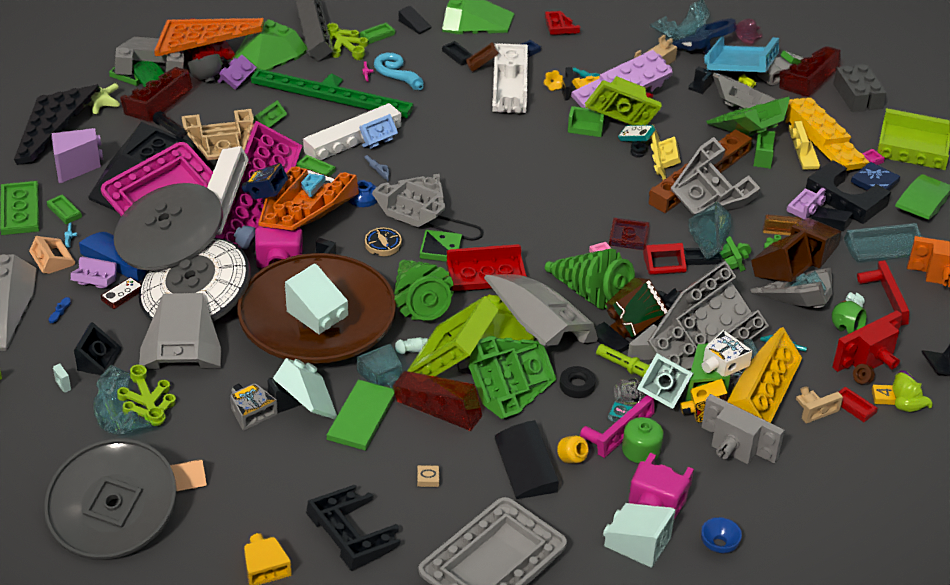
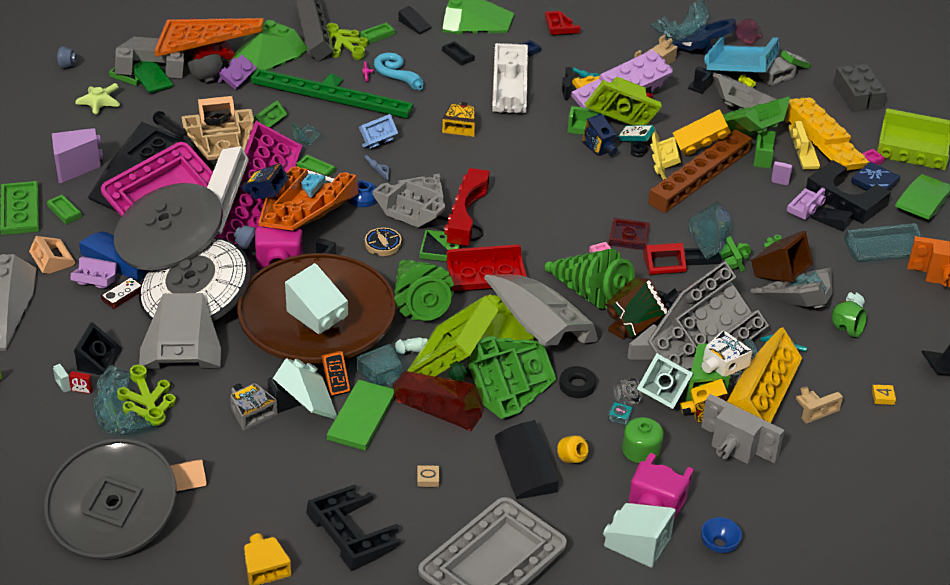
(51, 116): black wing -> none
(59, 309): blue piece -> none
(66, 57): none -> sand blue cone
(69, 235): medium azure piece -> none
(80, 382): none -> red tile
(157, 94): clear red wedge -> none
(216, 104): none -> light nougat tile
(217, 118): none -> black tile
(301, 136): none -> clear light blue bracket
(335, 373): none -> tile
(345, 134): white brick -> none
(457, 371): none -> dark green plate
(459, 120): none -> yellow torso
(459, 222): none -> red arch
(482, 56): reddish brown tile -> none
(556, 80): yellow plant -> none
(599, 136): none -> dark blue torso
(611, 338): black tile -> none
(614, 435): dark pink piece -> none
(634, 363): lime pin -> none
(702, 133): none -> yellow brick
(704, 185): light grey wedge -> none
(779, 224): clear orange tile -> none
(781, 173): none -> lavender slope
(811, 72): clear red wedge -> none
(821, 239): reddish brown slope -> none
(857, 405): red tile -> none
(863, 374): reddish brown tile -> none
(870, 344): red brick -> none
(888, 282): red piece -> none
(909, 393): lime hair -> none

